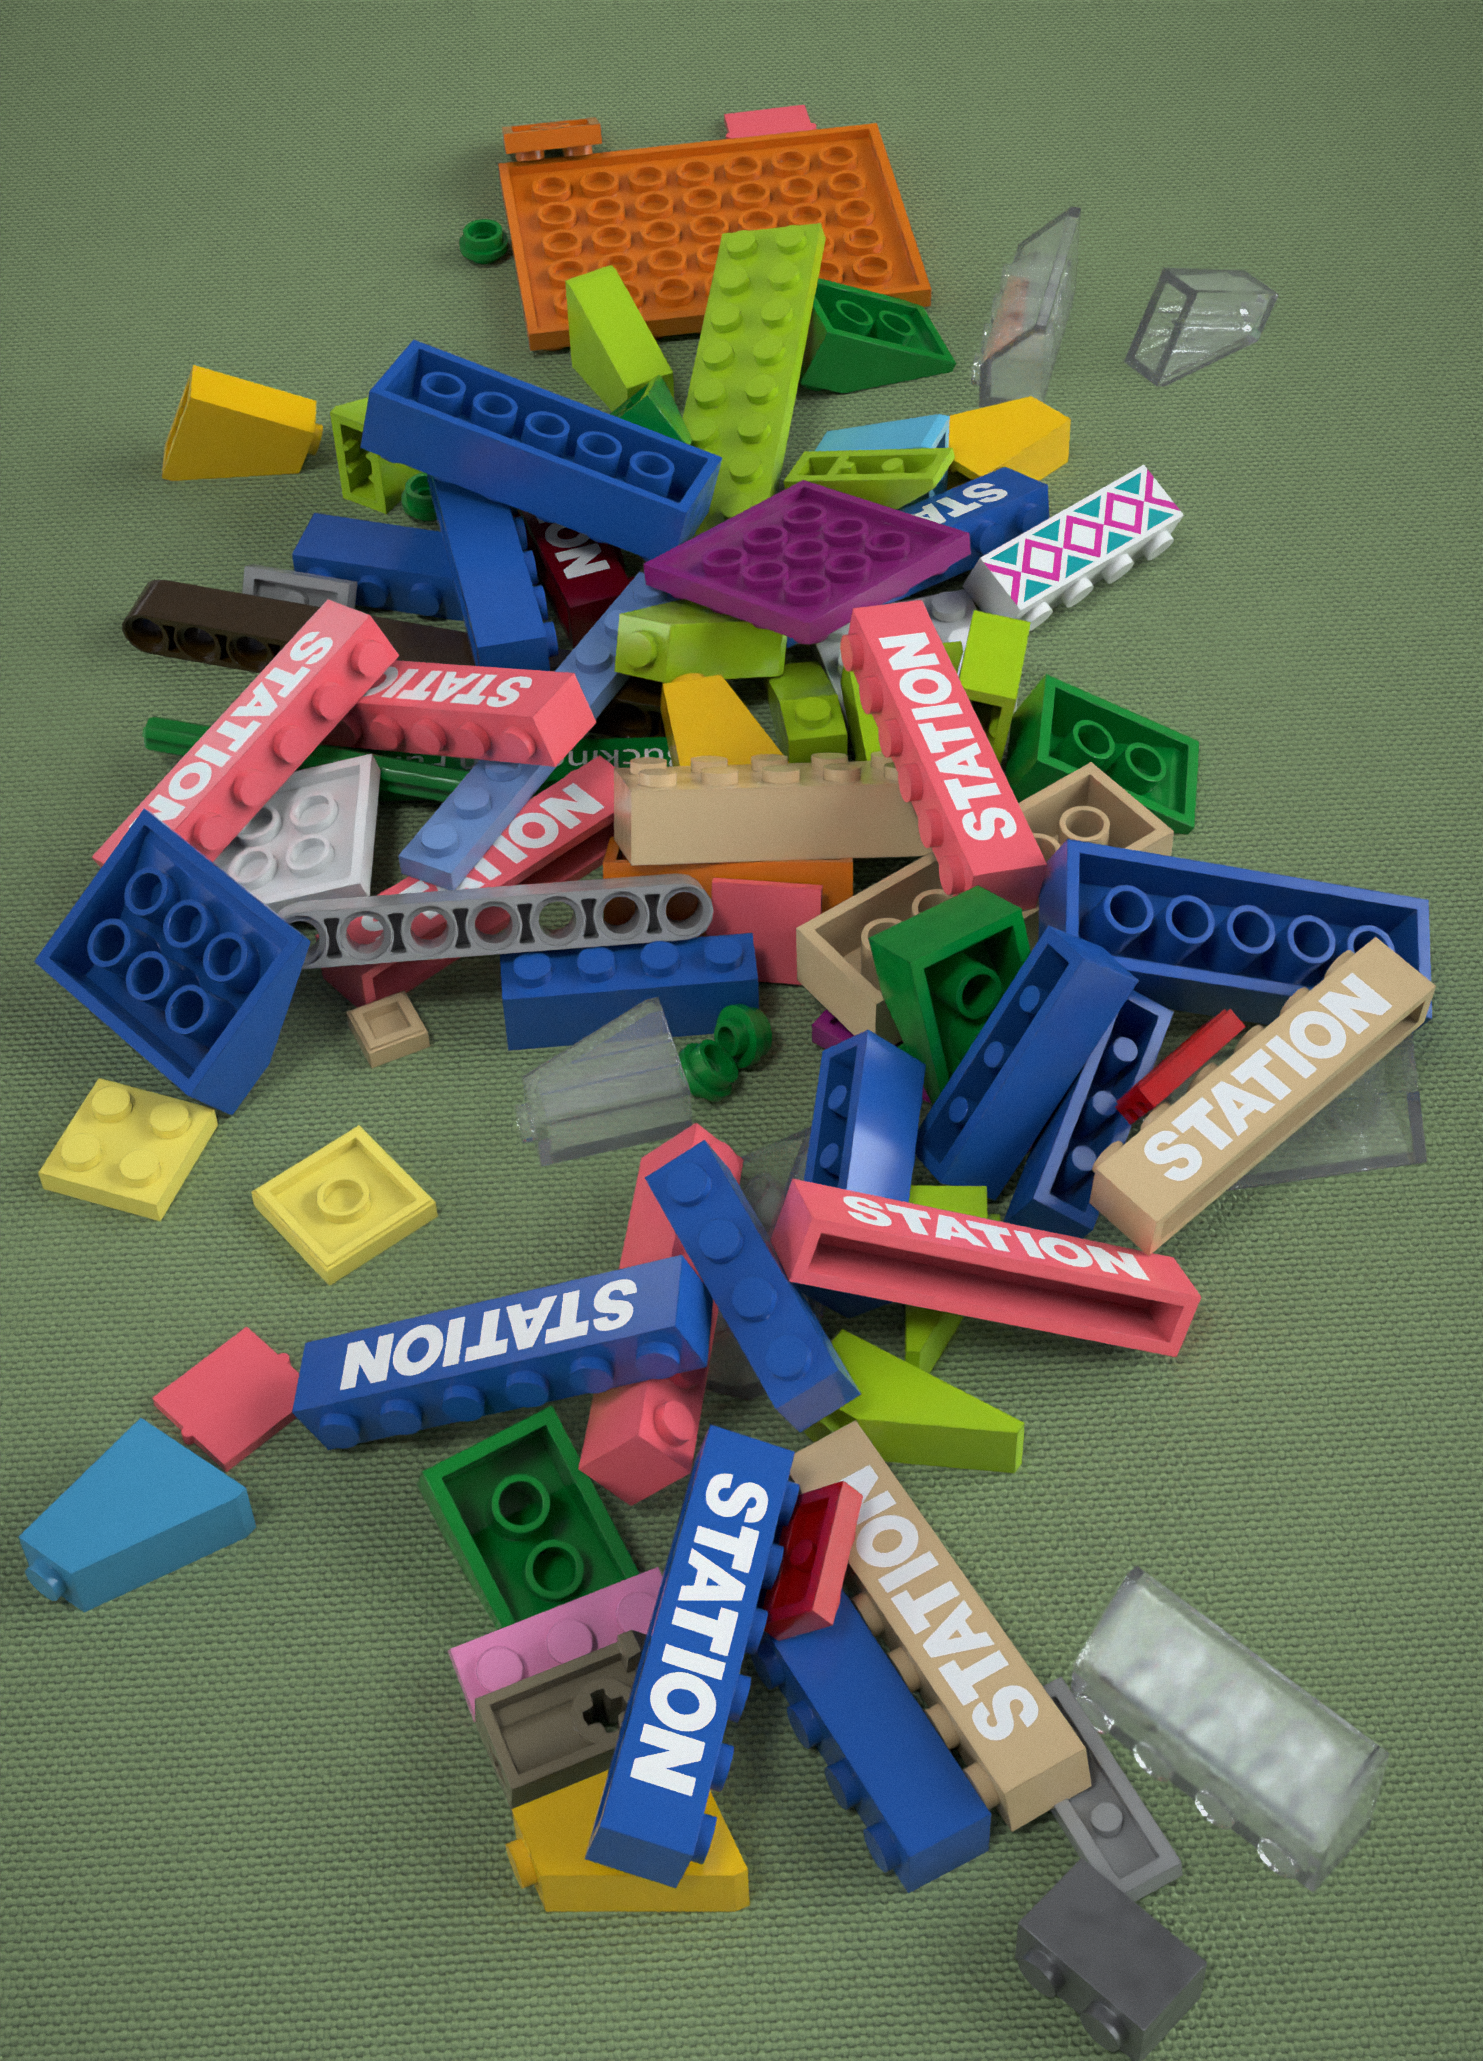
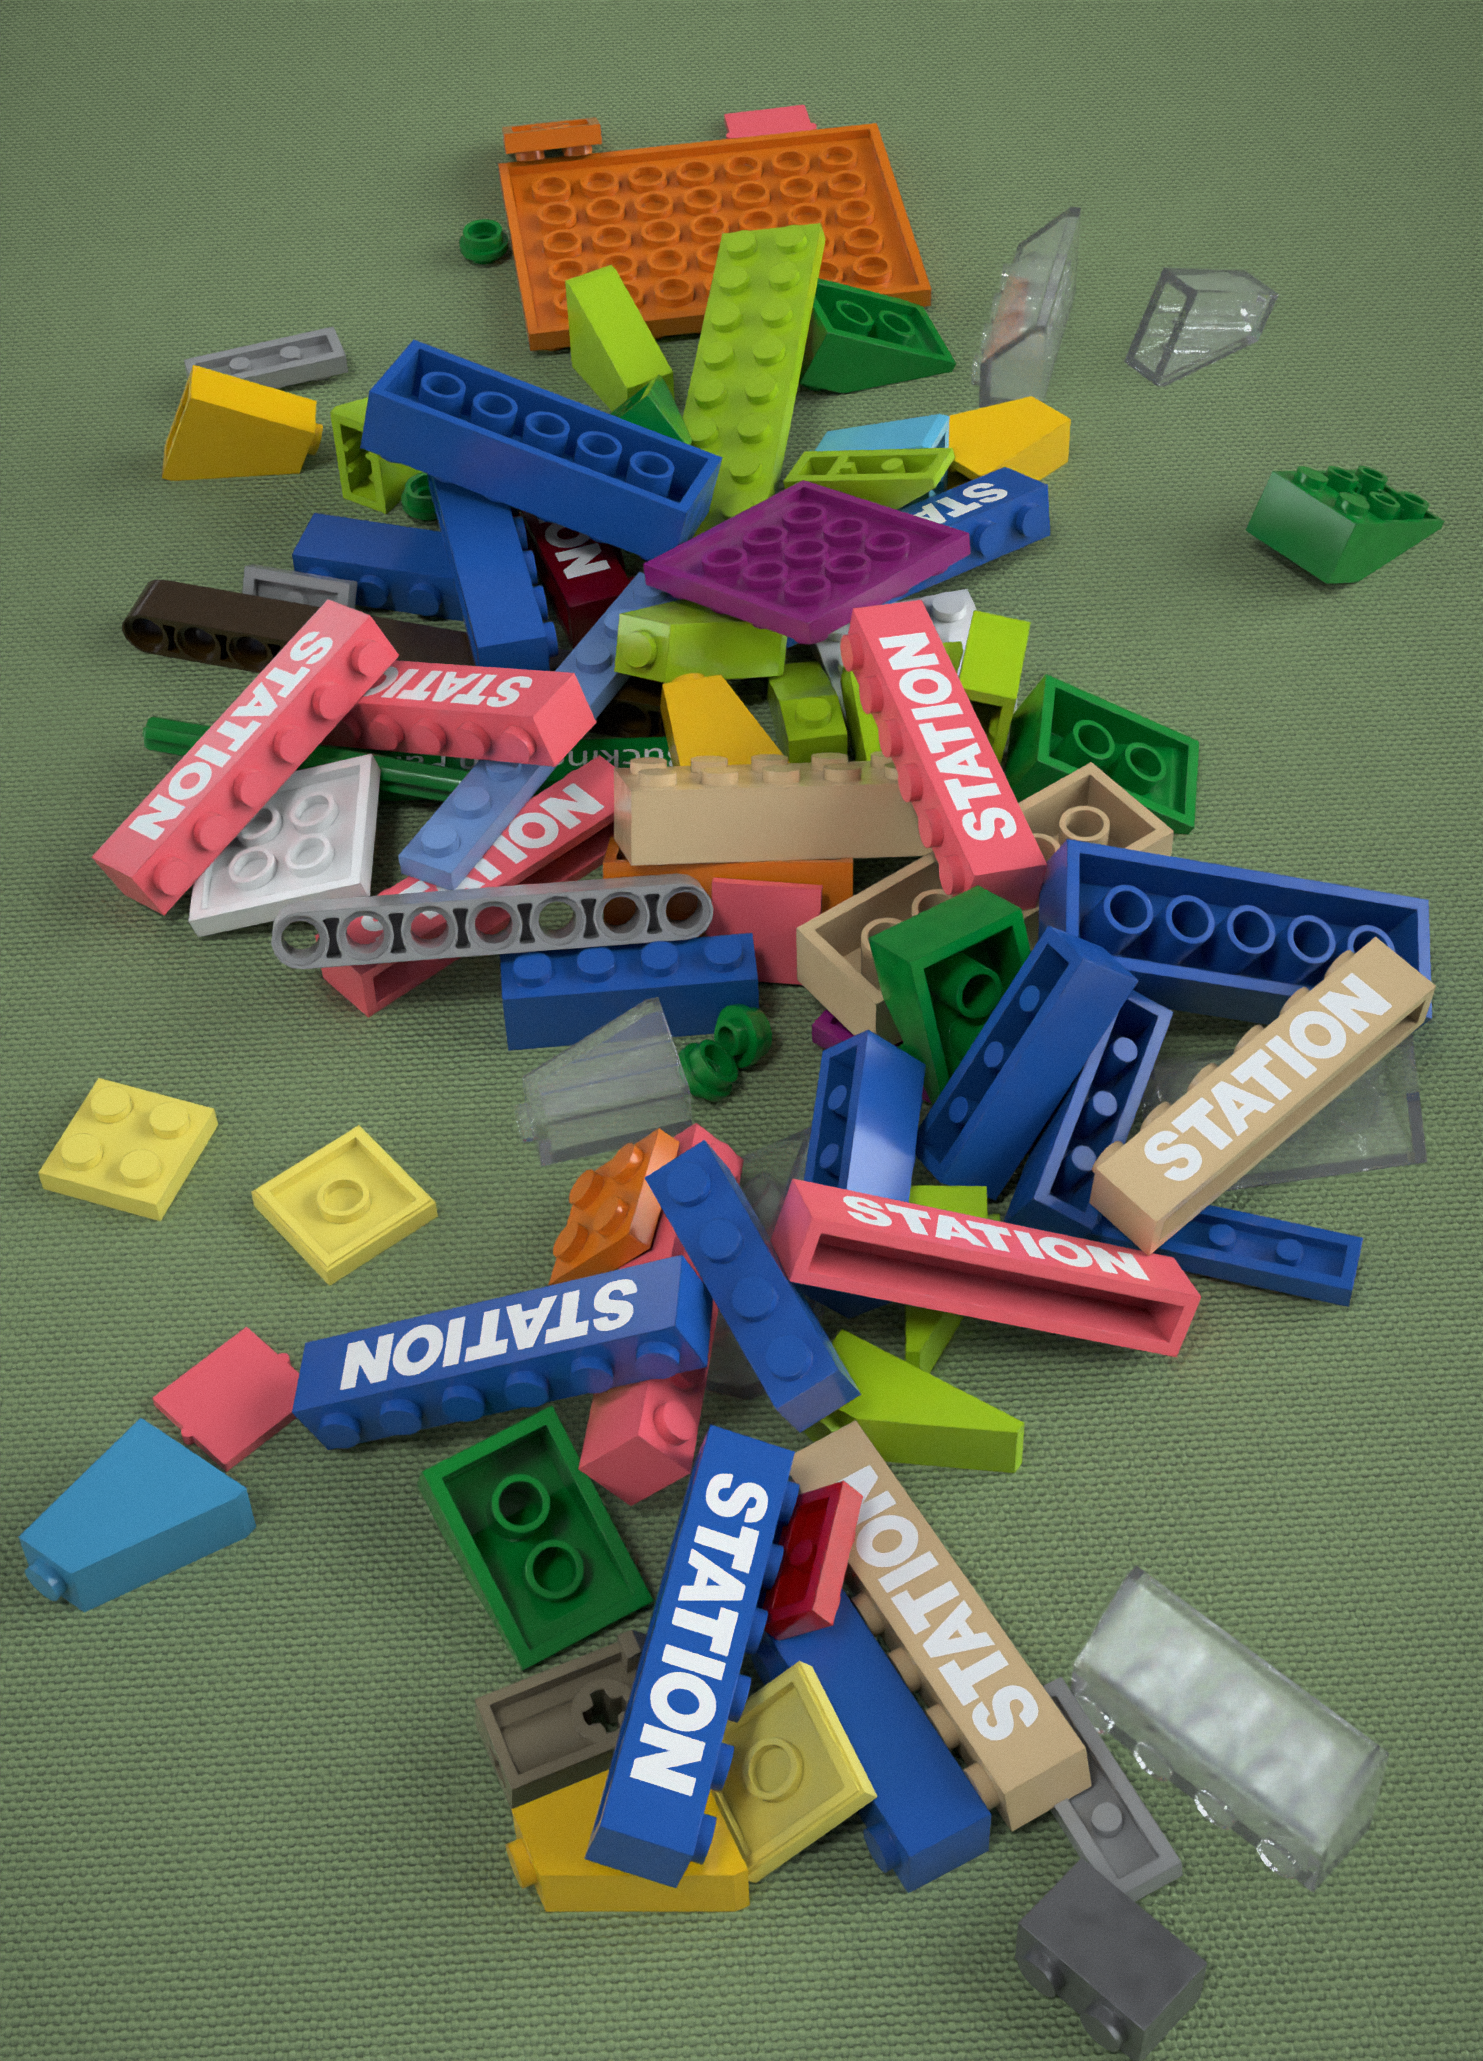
(180, 963): blue slope -> none
(280, 361): none -> light grey plate
(388, 1029): tan tile -> none
(554, 1636): bright pink plate -> none
(612, 1211): none -> orange plate
(788, 1772): none -> light yellow tile
(1076, 550): white brick -> none
(1179, 1065): red tile -> none
(1258, 1252): none -> blue plate
(1339, 521): none -> green slope

